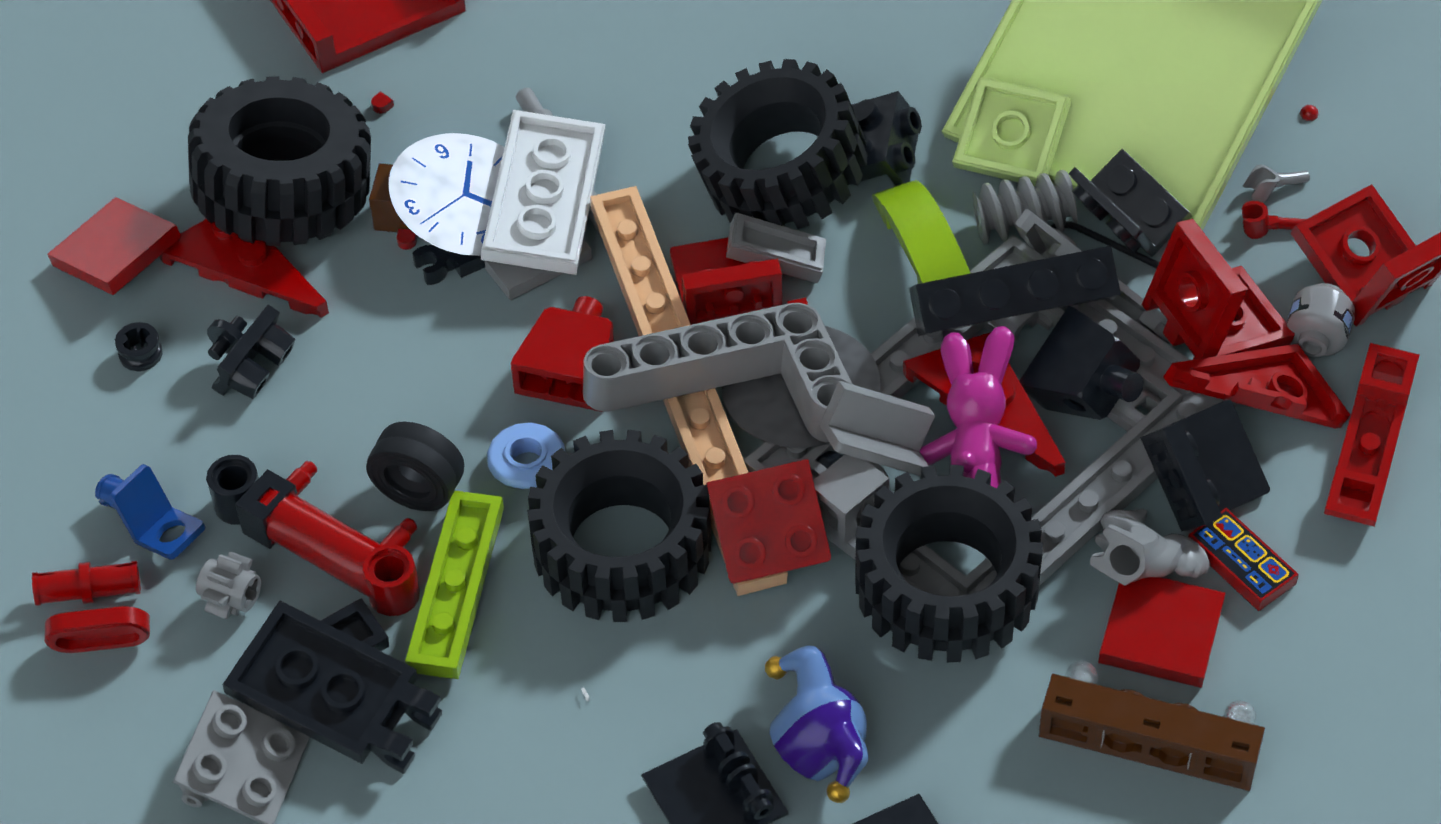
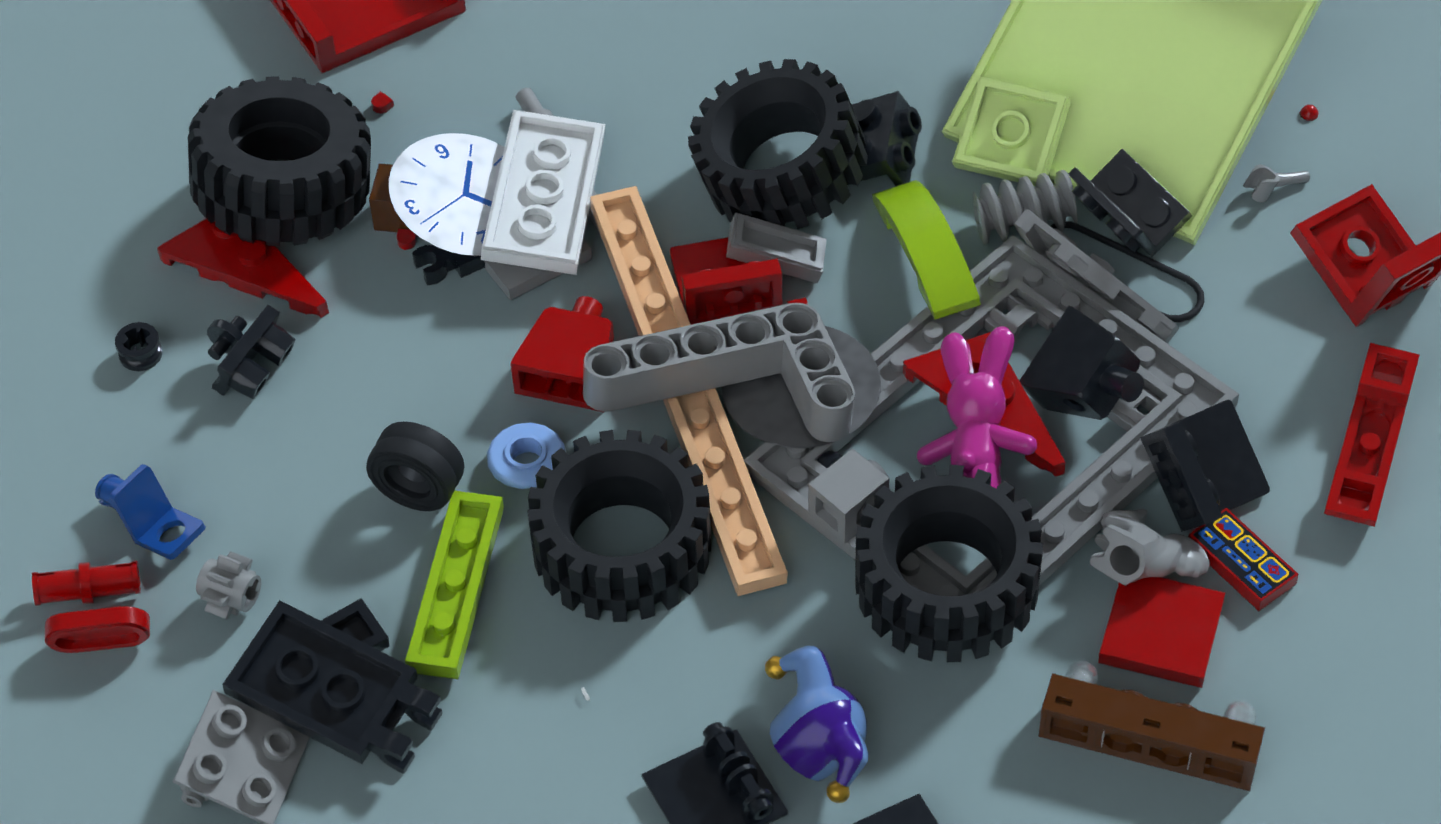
(114, 245): tile -> none
(274, 514): red piece -> none
(769, 521): red bracket -> none
(877, 427): light grey panel -> none
(1014, 290): black arch -> none
(1205, 295): red bracket -> none
(1258, 222): red hand -> none
(1265, 379): red wing -> none
(1321, 318): light grey head -> none

